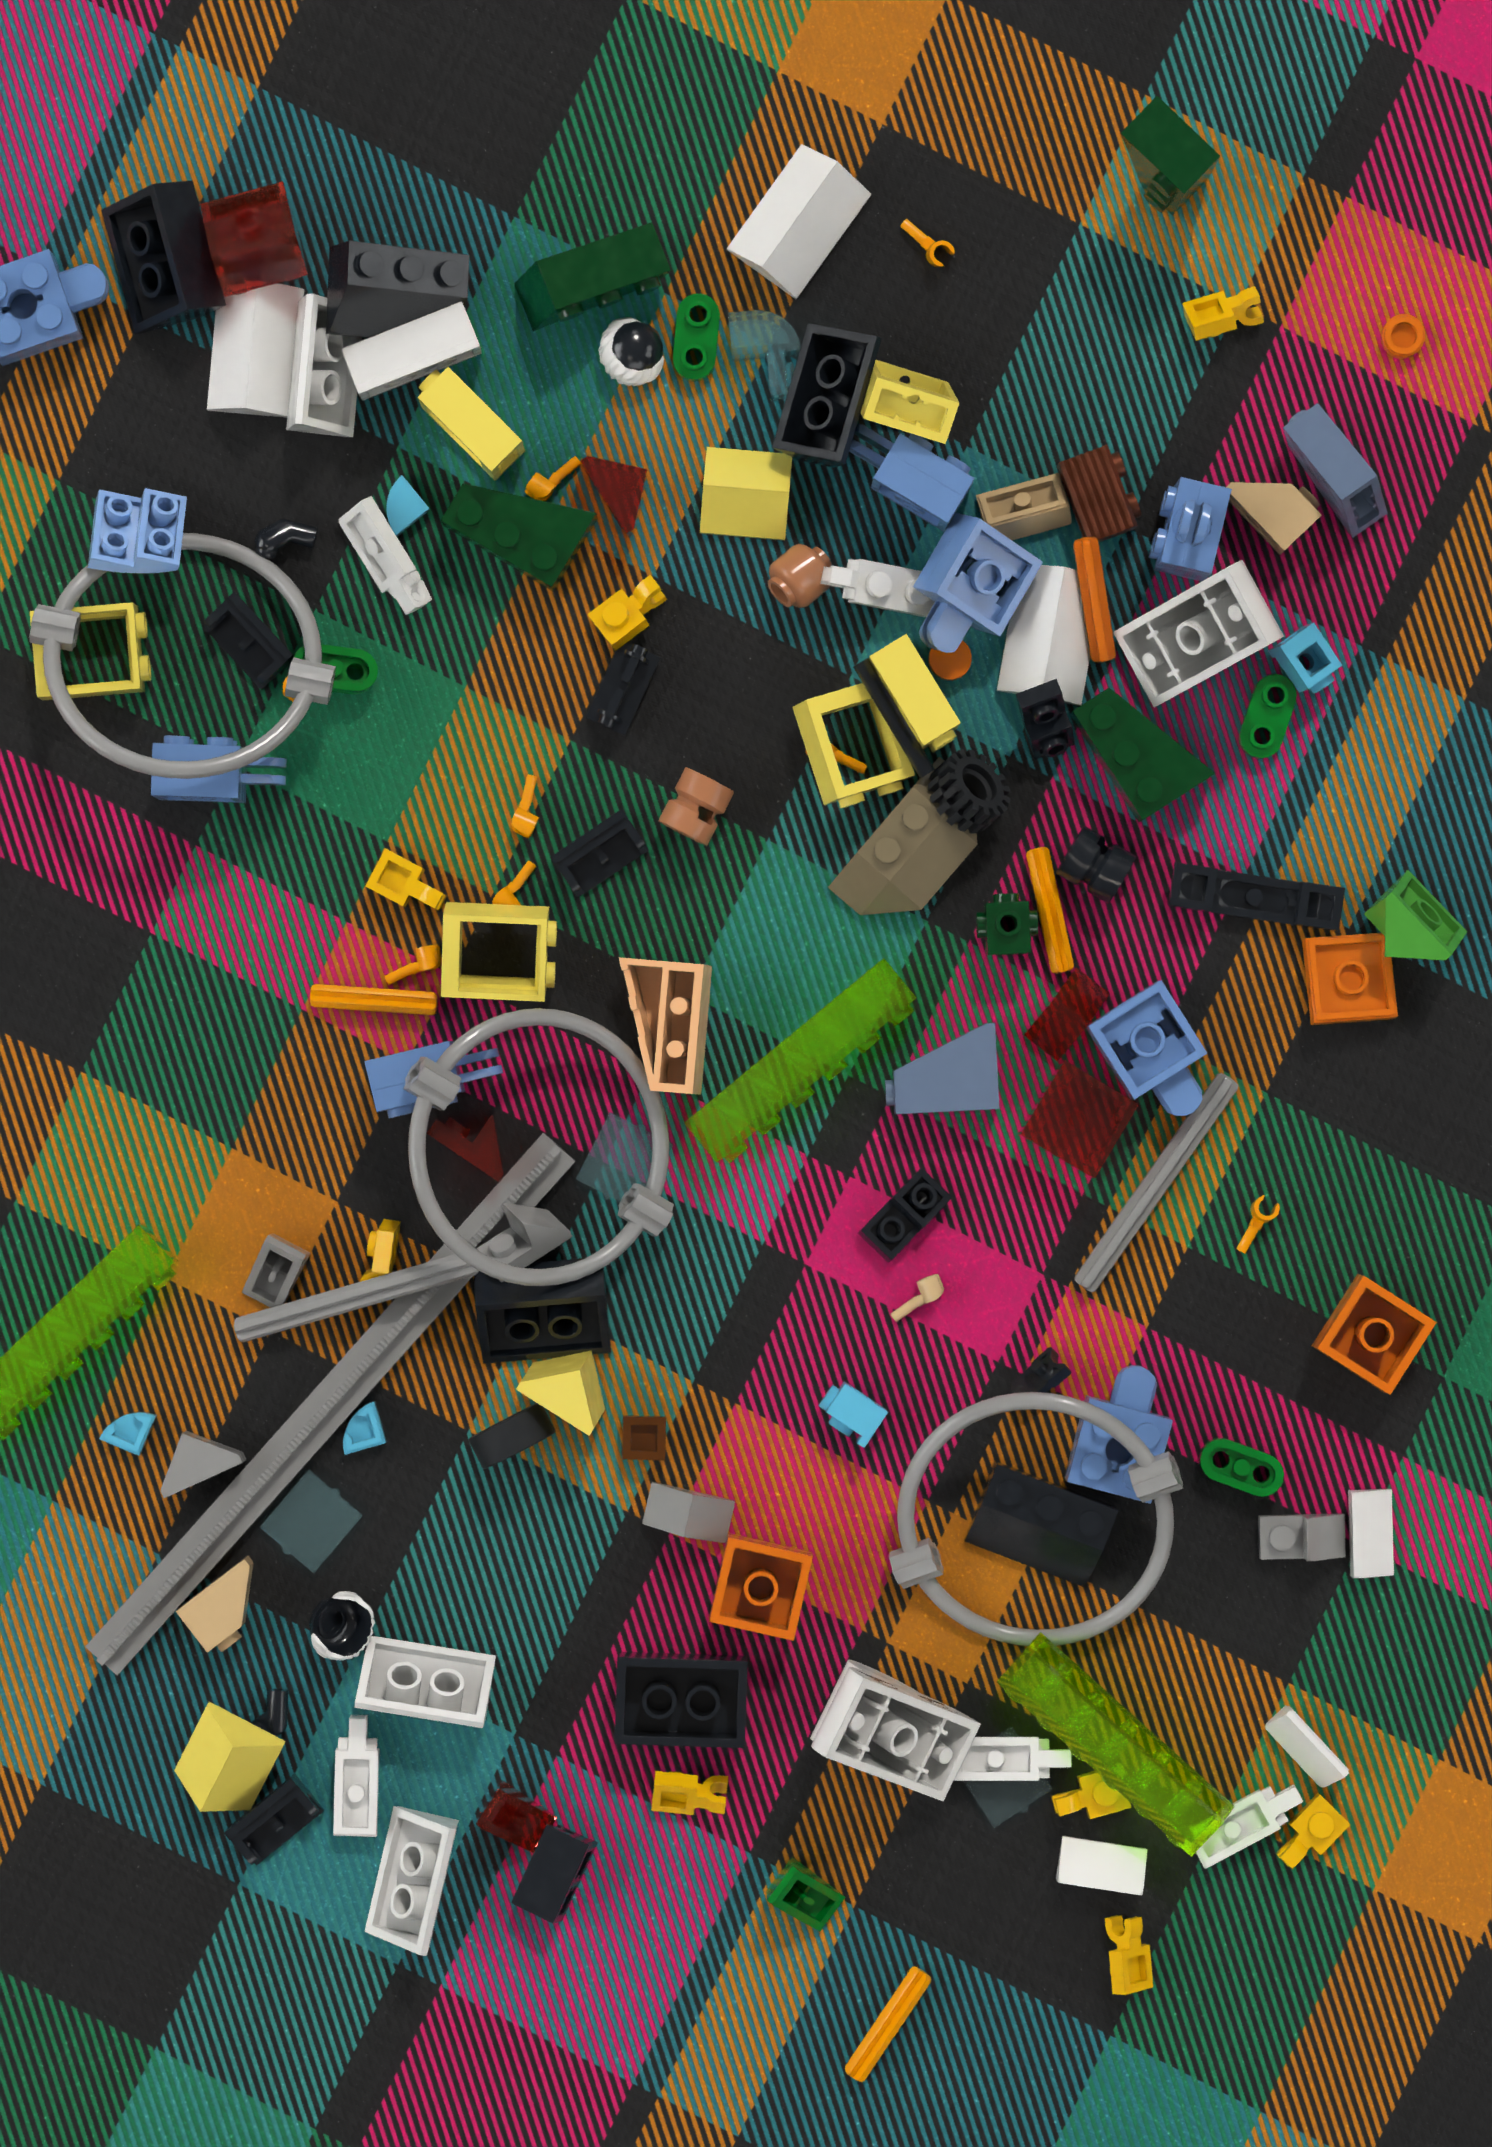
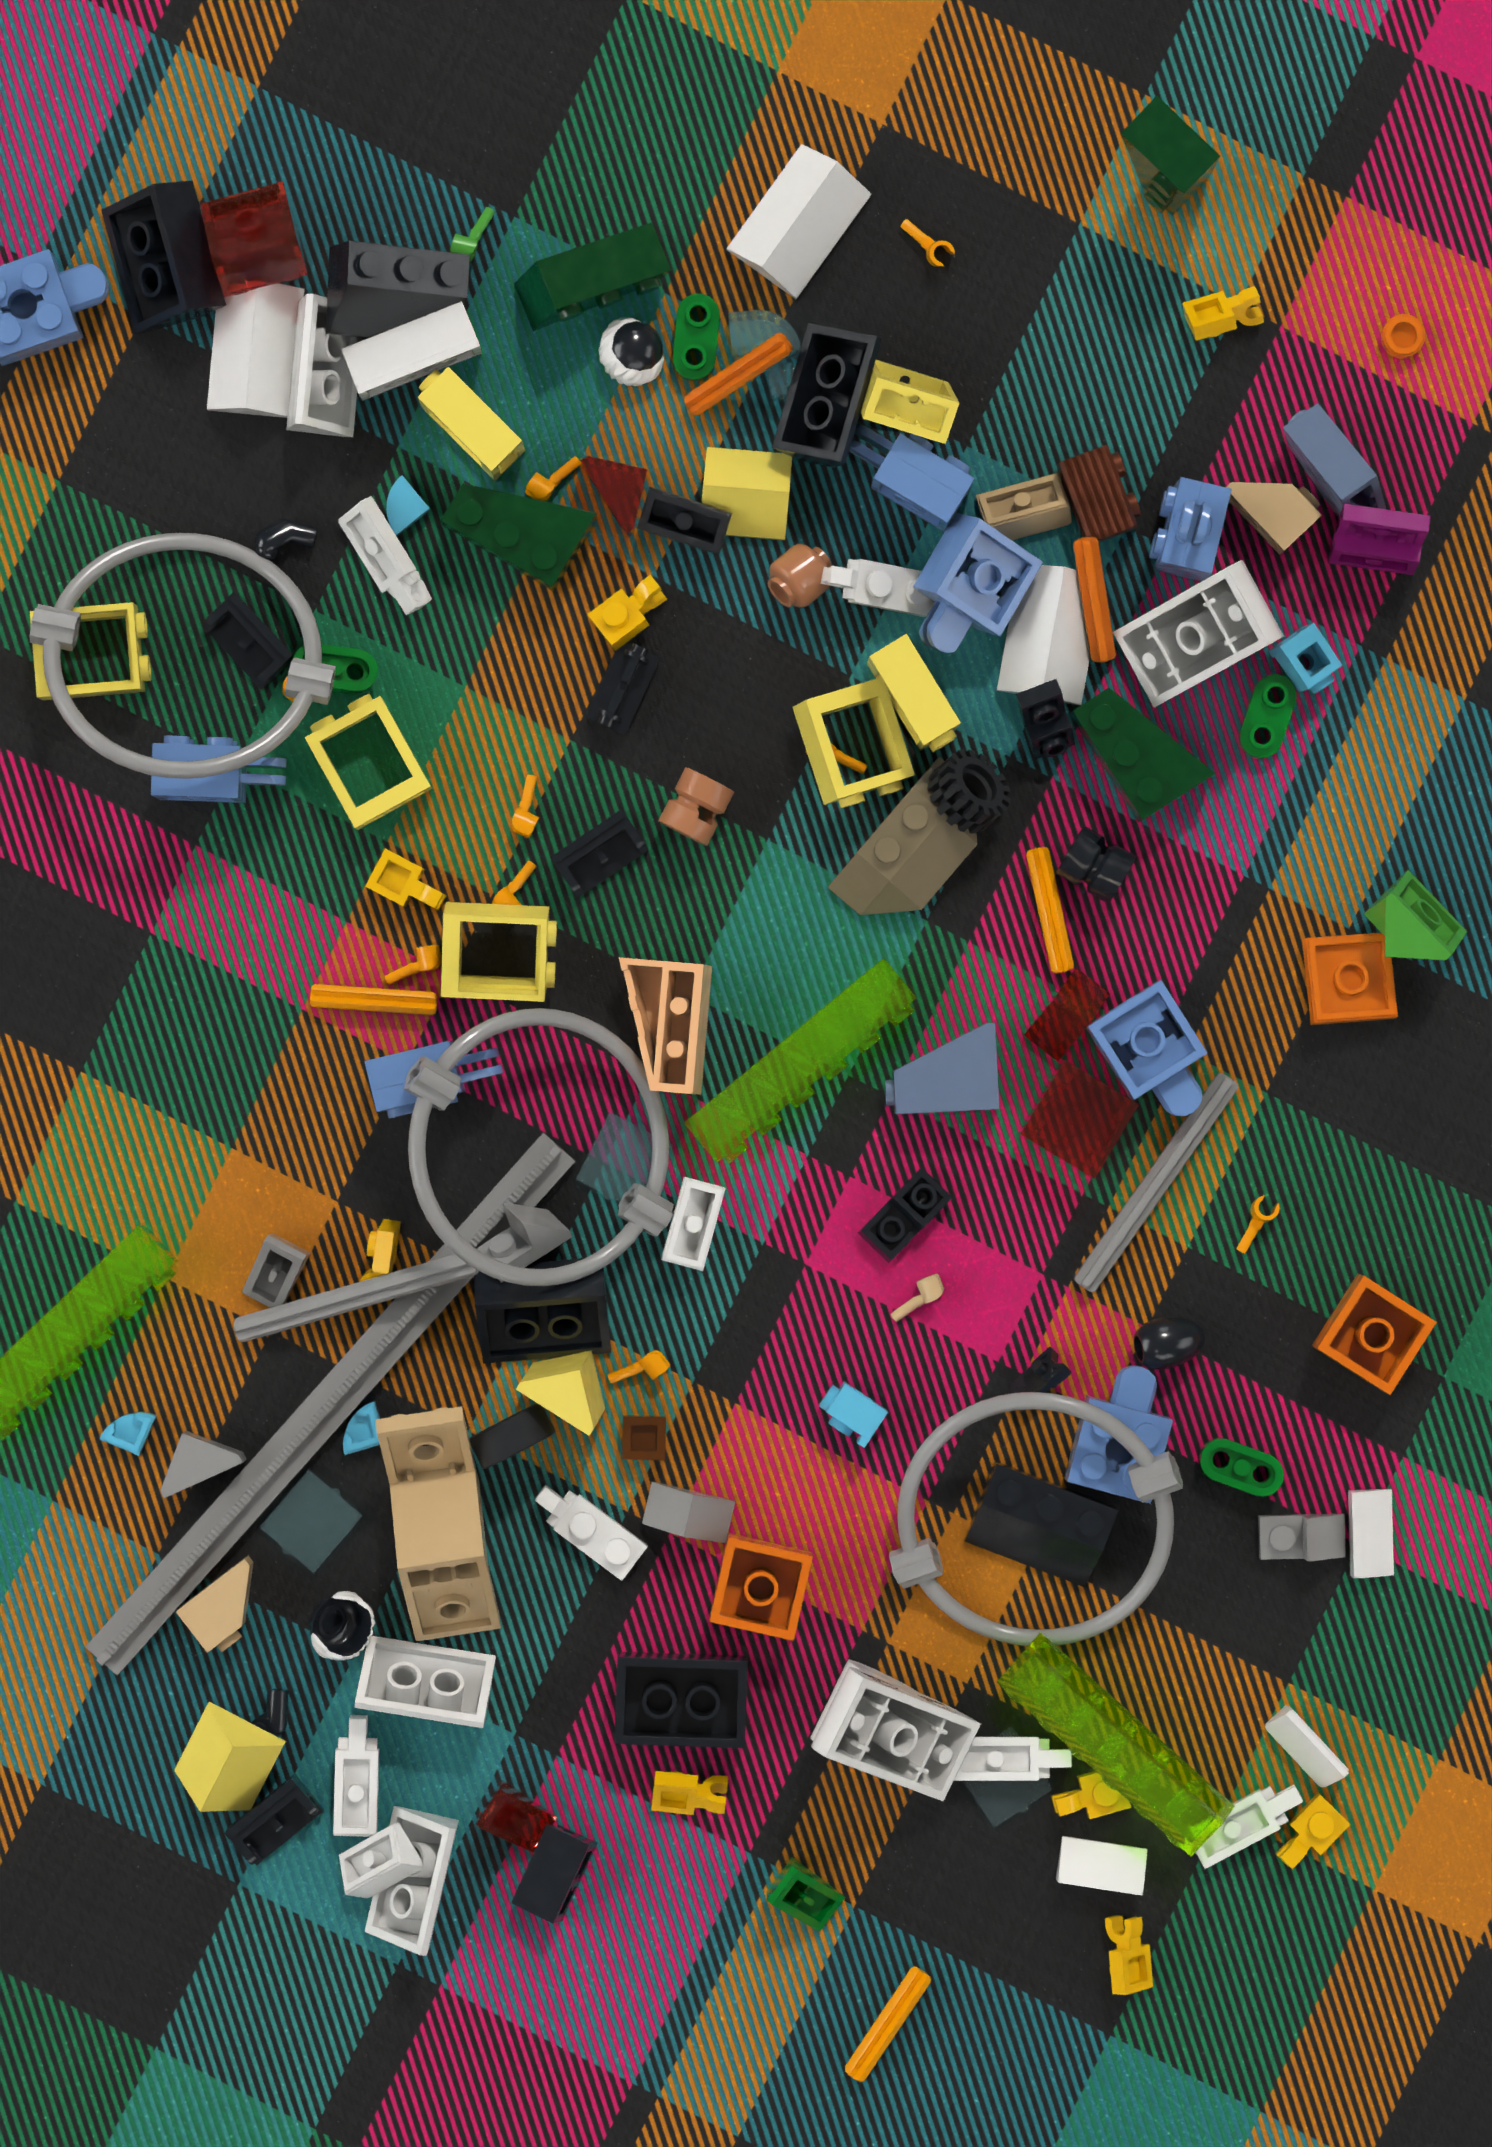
(137, 532): light blue slope -> none
(378, 1862): none -> white slope
(390, 799): none -> light yellow window
(438, 1523): none -> tan bracket
(469, 245): none -> bright green hand
(482, 1152): clear red slope -> none
(592, 1531): none -> white hinge
(653, 1363): none -> light orange hand
(684, 520): none -> black slope
(693, 1223): none -> white slope
(738, 373): none -> orange axle
(894, 718): black bar -> none
(950, 665): orange tile -> none
(1002, 942): dark green brick -> none
(1168, 1342): none -> black animal
(1256, 897): black slope -> none
(1379, 539): none -> magenta slope

